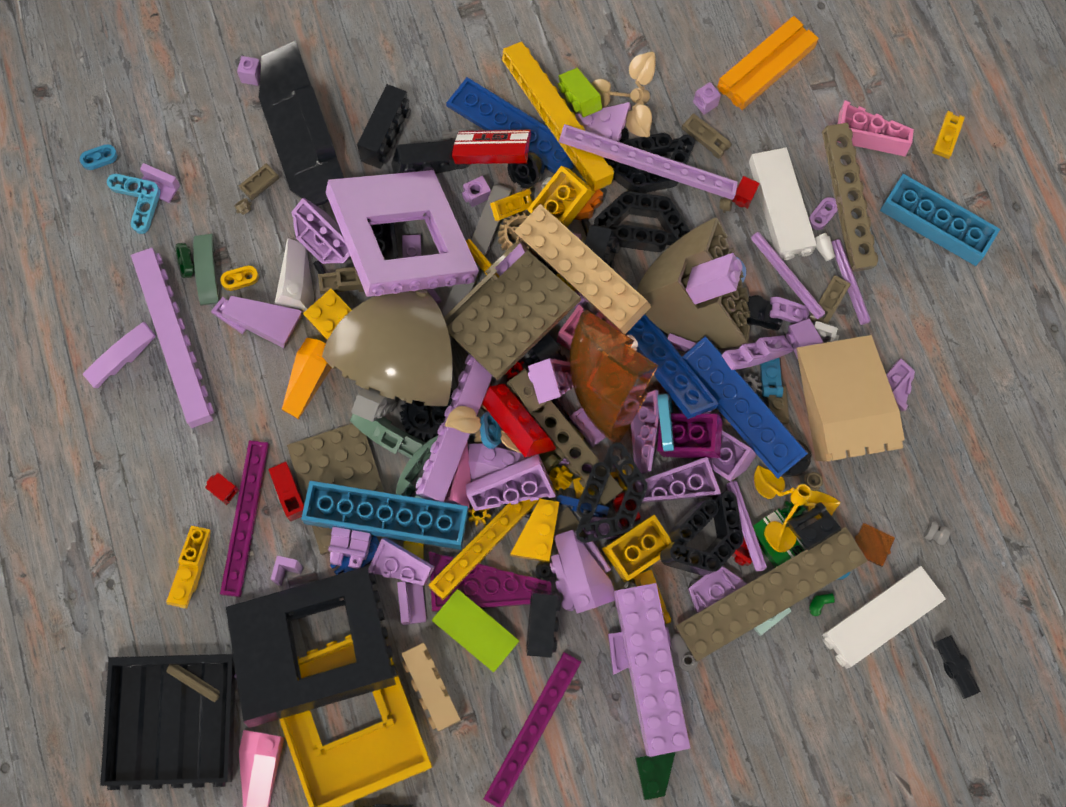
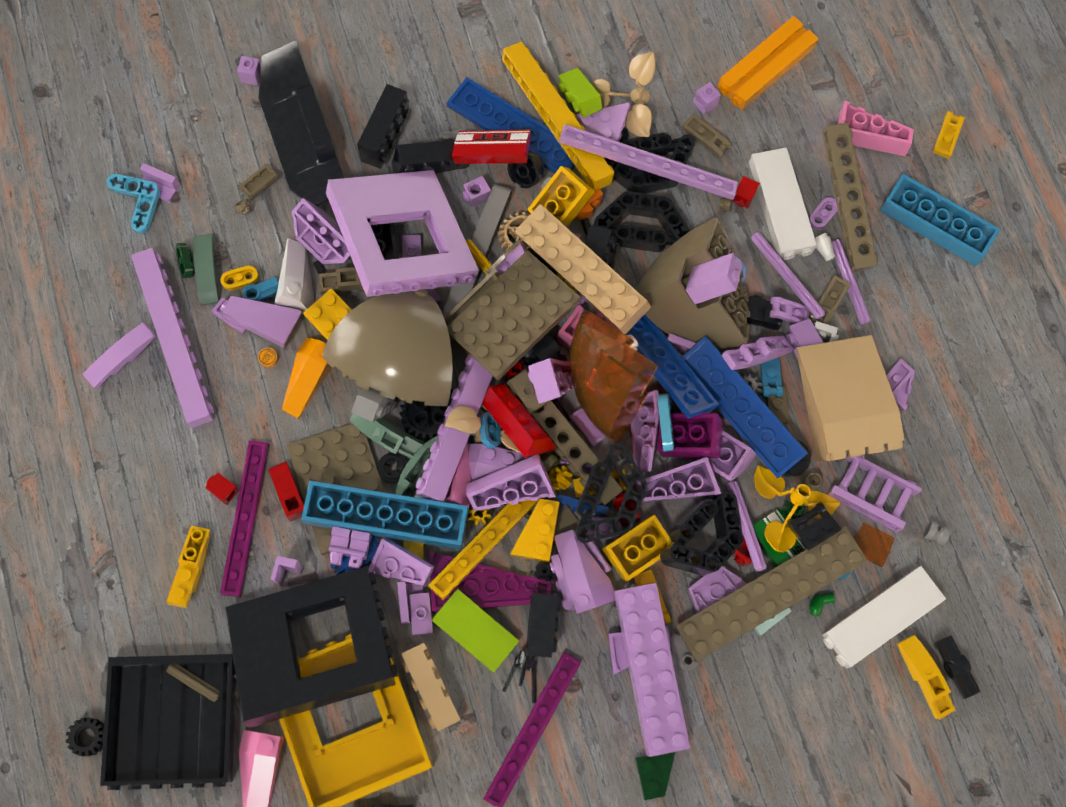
(74, 737): none -> black tyre
(98, 156): dark azure plate -> none
(262, 290): none -> dark azure piece
(268, 357): none -> light orange tile
(390, 459): none -> black gear
(421, 614): none -> lavender plate
(511, 204): yellow plate -> none
(525, 664): none -> black plant
(875, 511): none -> lavender fence
(928, 676): none -> yellow slope

